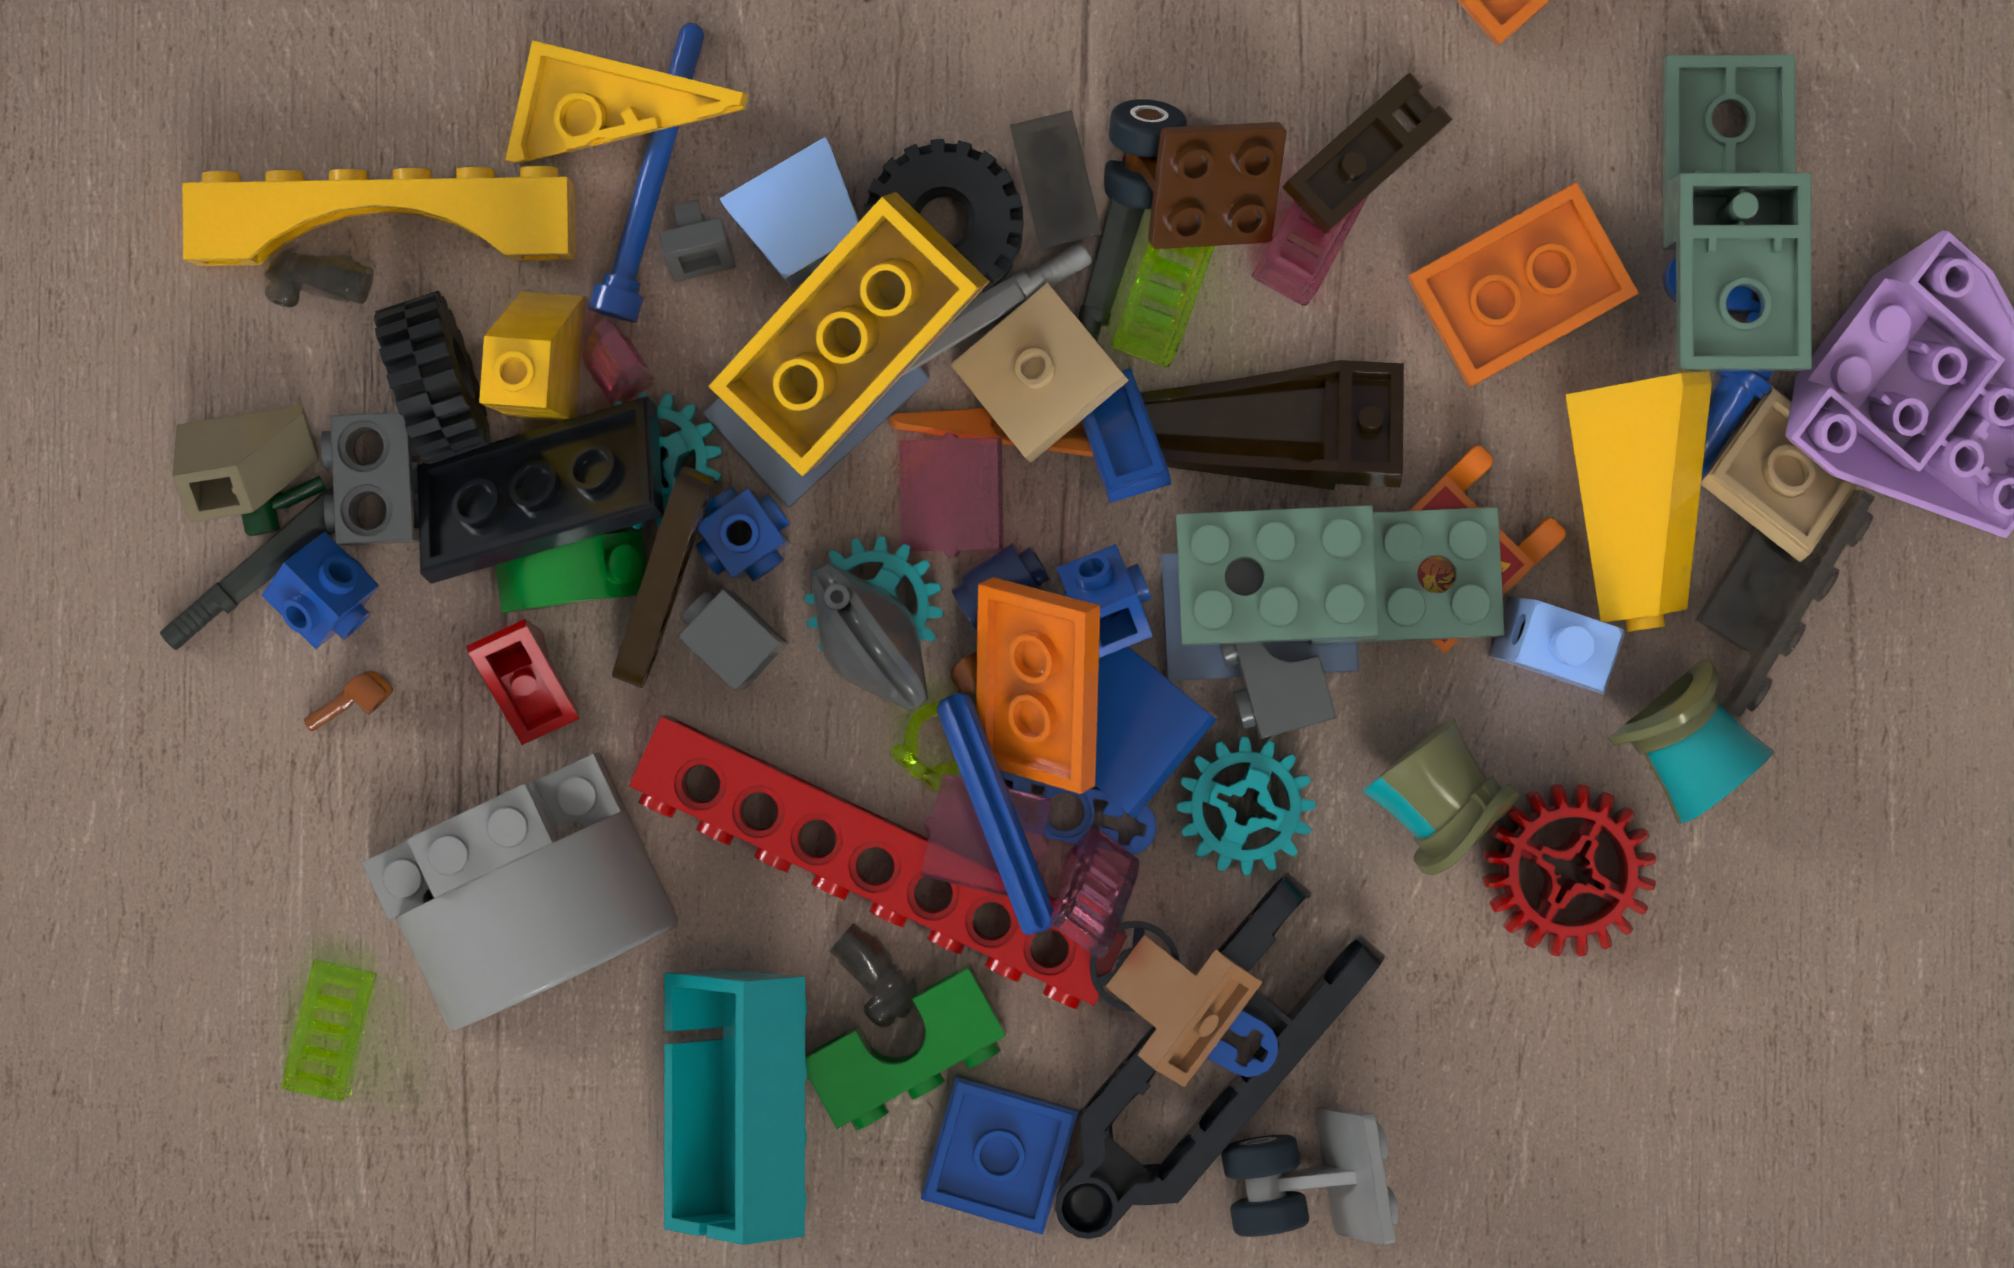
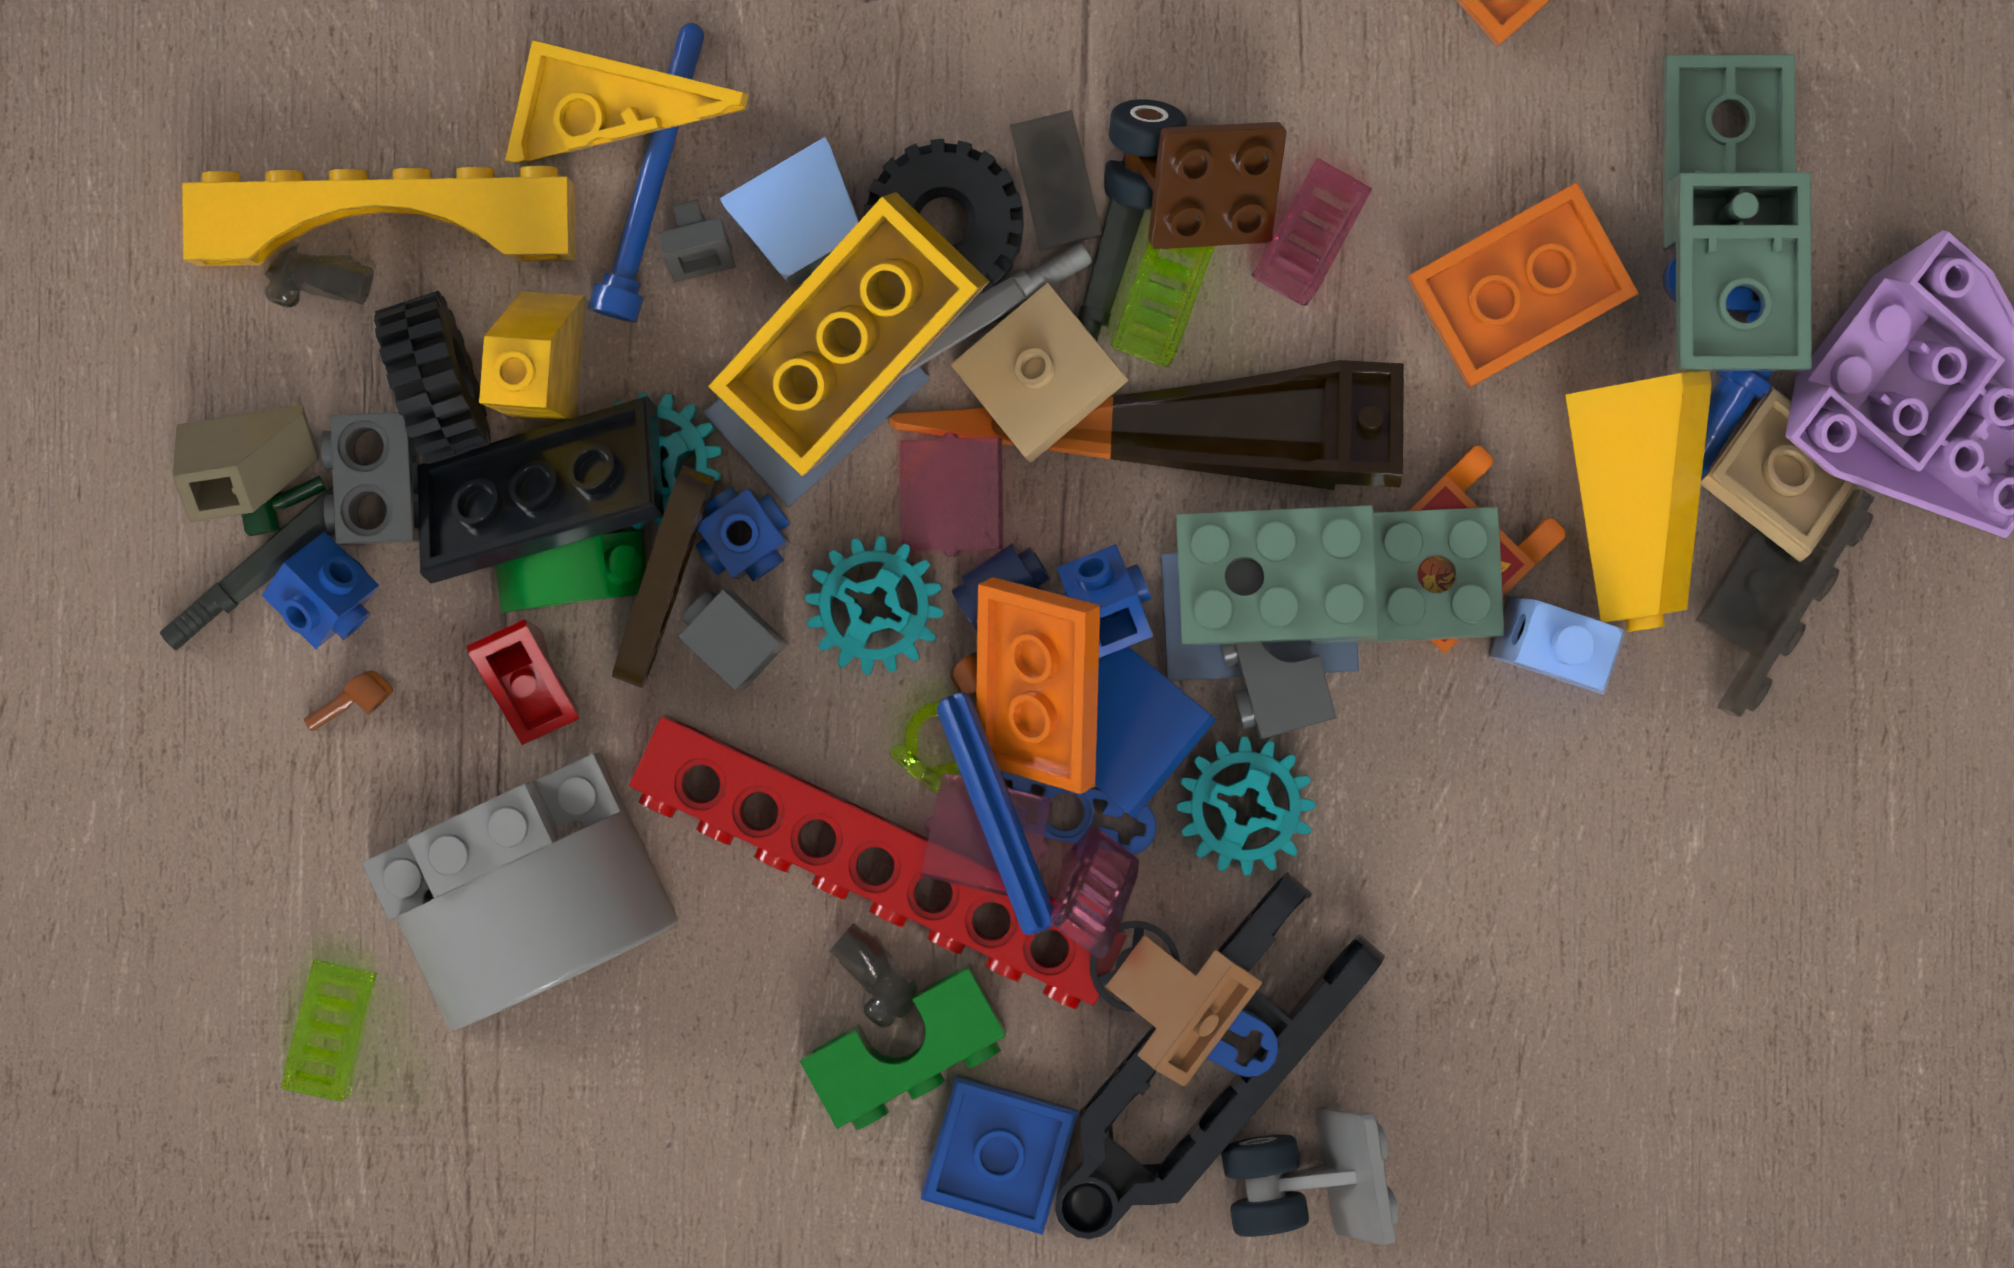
(615, 363): clear pink slope -> none
(735, 1106): teal piece -> none
(869, 637): dark grey hat -> none
(1125, 444): blue tile -> none
(1365, 154): dark brown plate -> none
(1441, 797): olive hat -> none
(1583, 844): red gear -> none
(1694, 743): hat -> none

